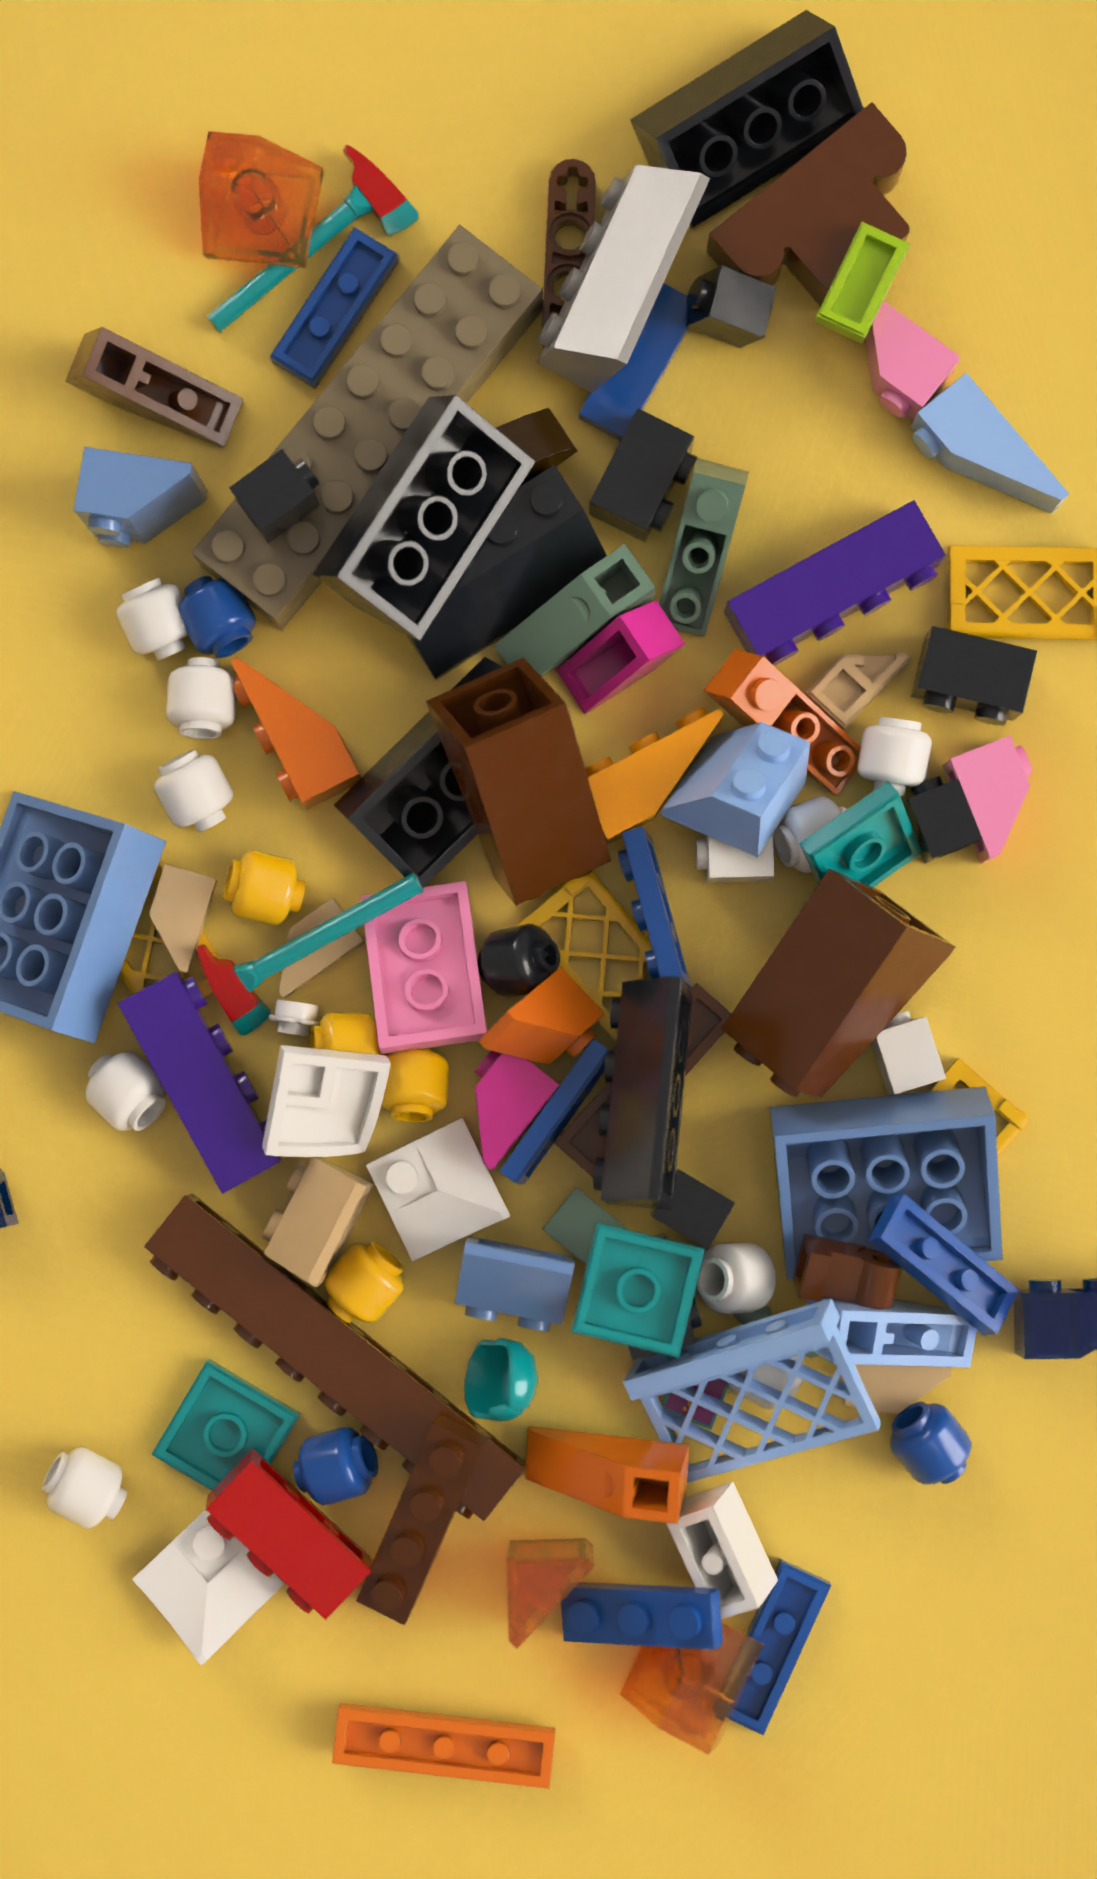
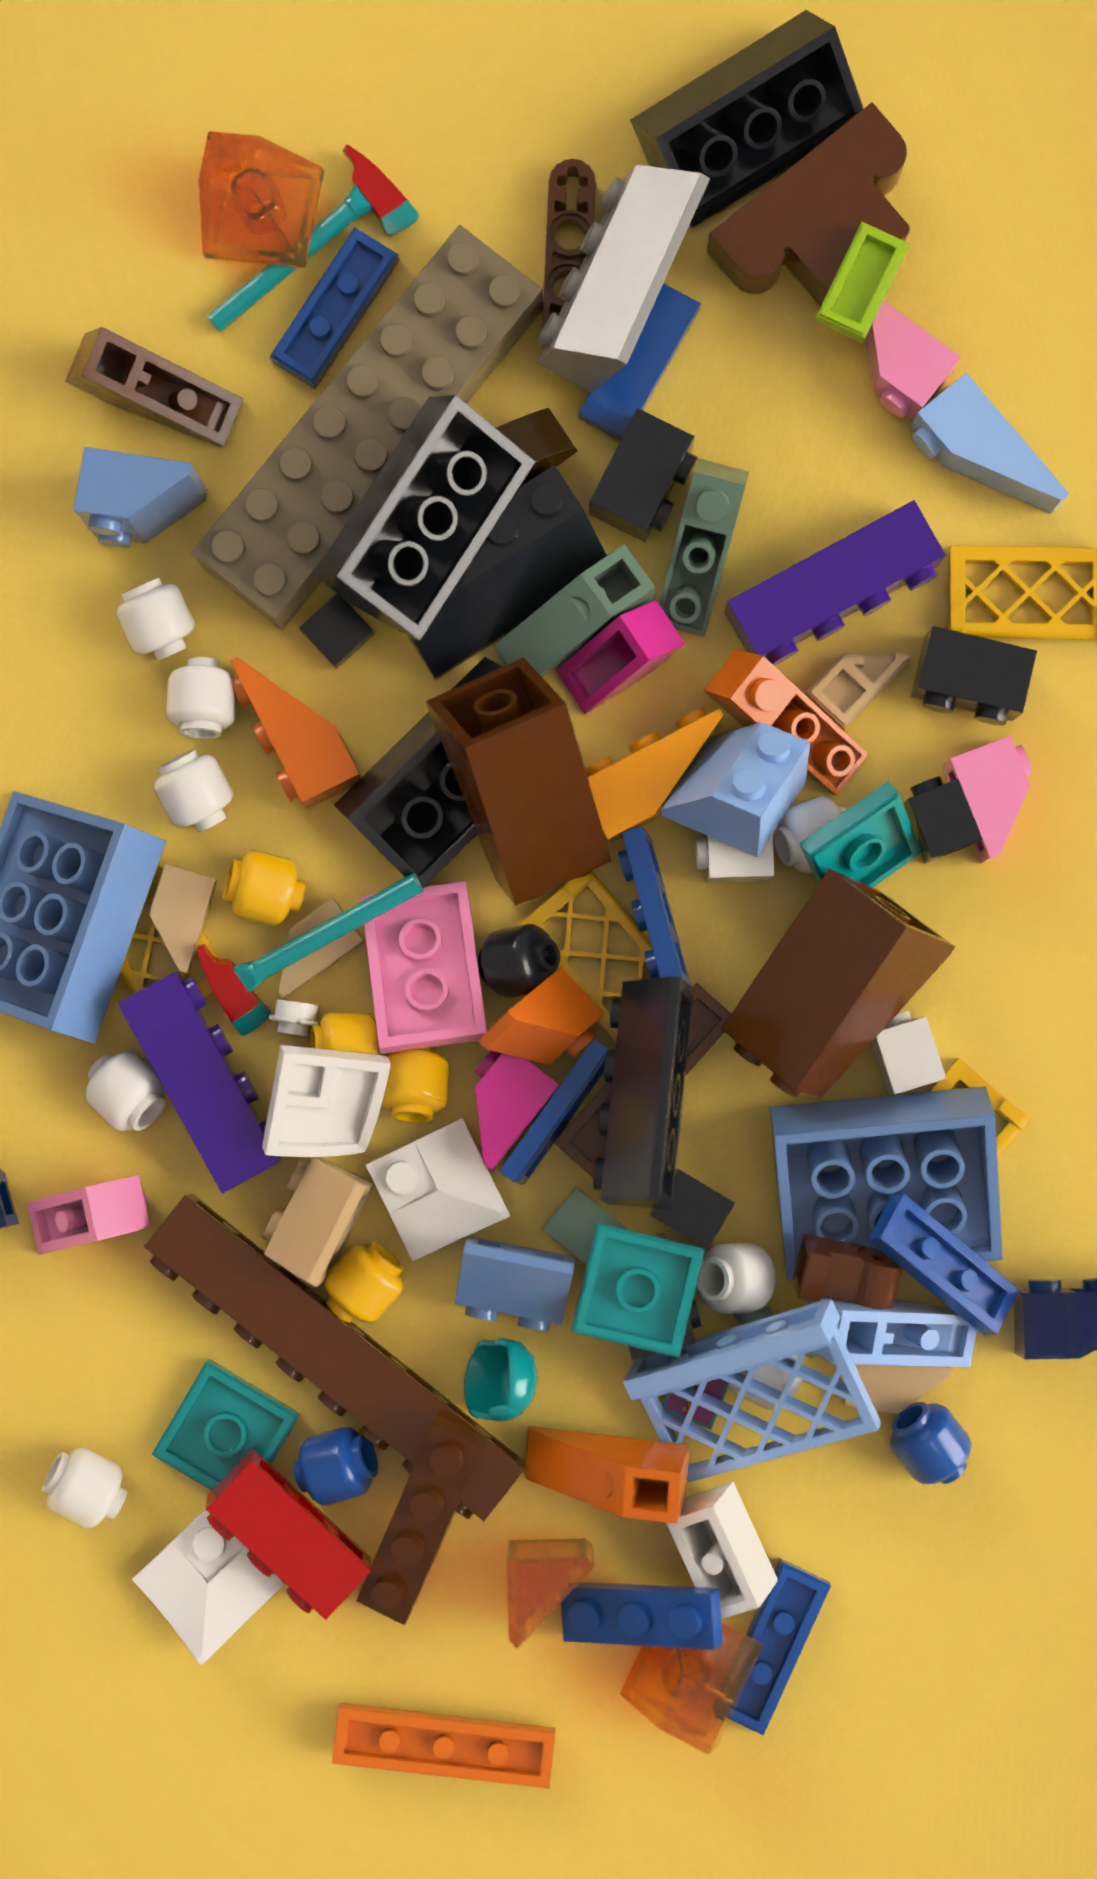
(89, 1214): none -> bright pink slope
(216, 617): blue head -> none
(277, 494): black brick -> none
(337, 630): none -> black tile
(730, 306): black brick -> none
(895, 753): white head -> none

